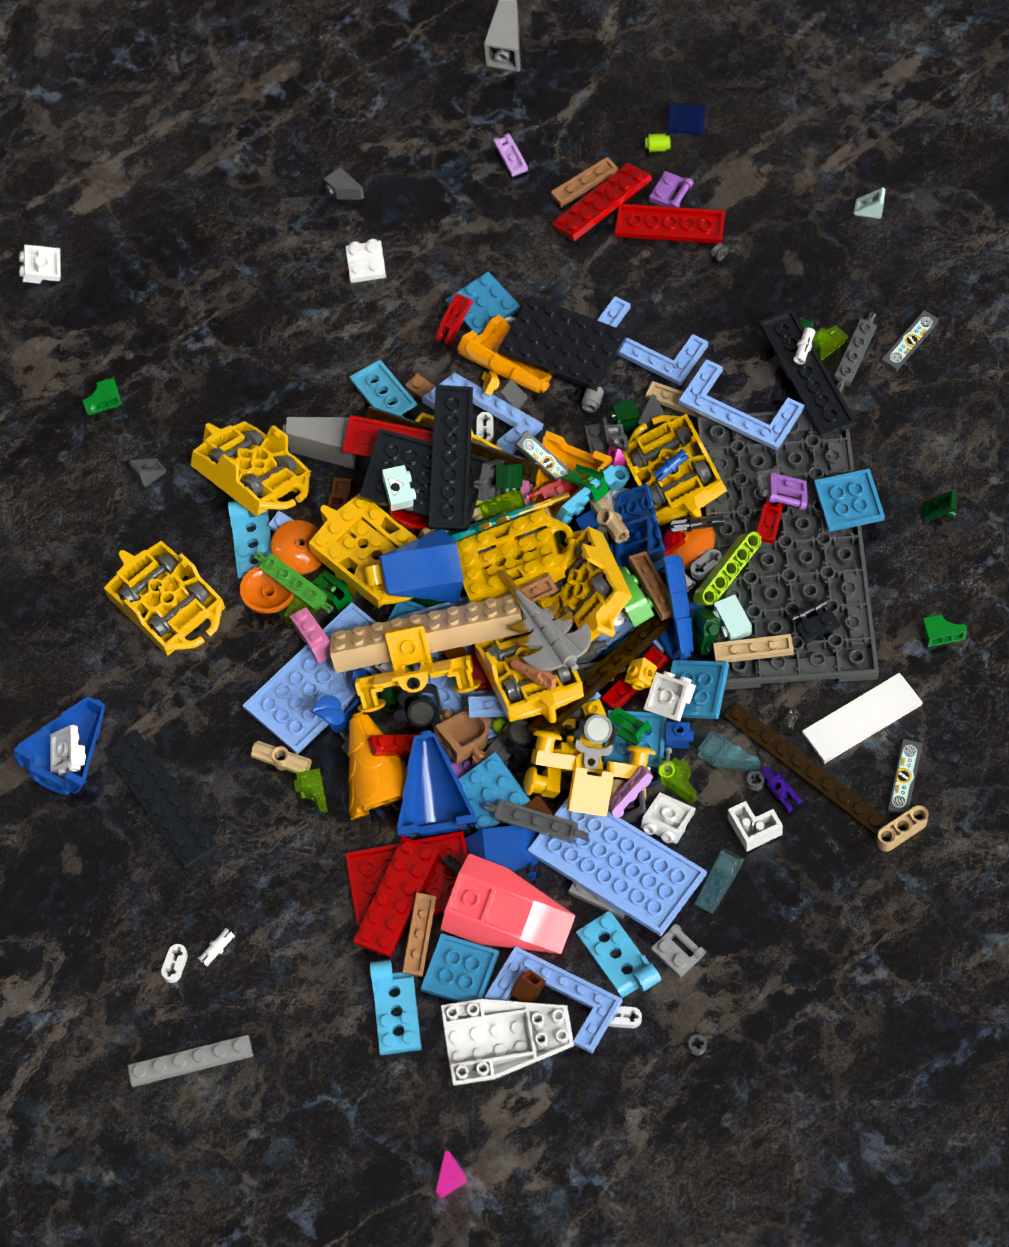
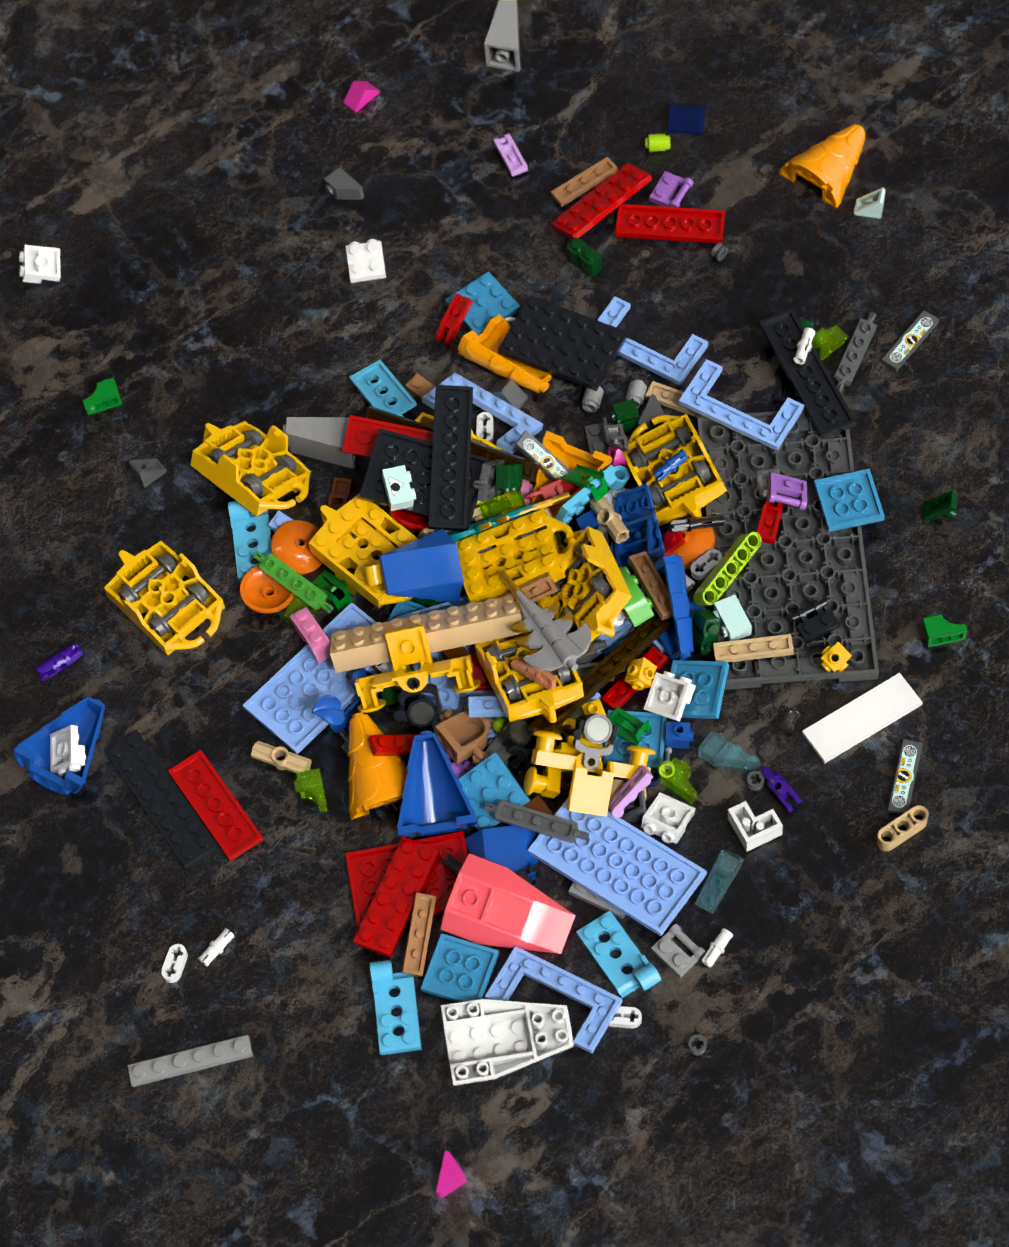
(59, 662): none -> dark purple hinge
(215, 805): none -> red plate
(359, 95): none -> dark pink slope
(491, 382): yellow plate -> none
(528, 987): reddish brown brick -> none
(584, 257): none -> dark green brick
(636, 391): none -> light grey brick
(717, 947): none -> white axle
(806, 769): dark brown plate -> none
(829, 163): none -> light orange cone
(838, 651): none -> yellow brick

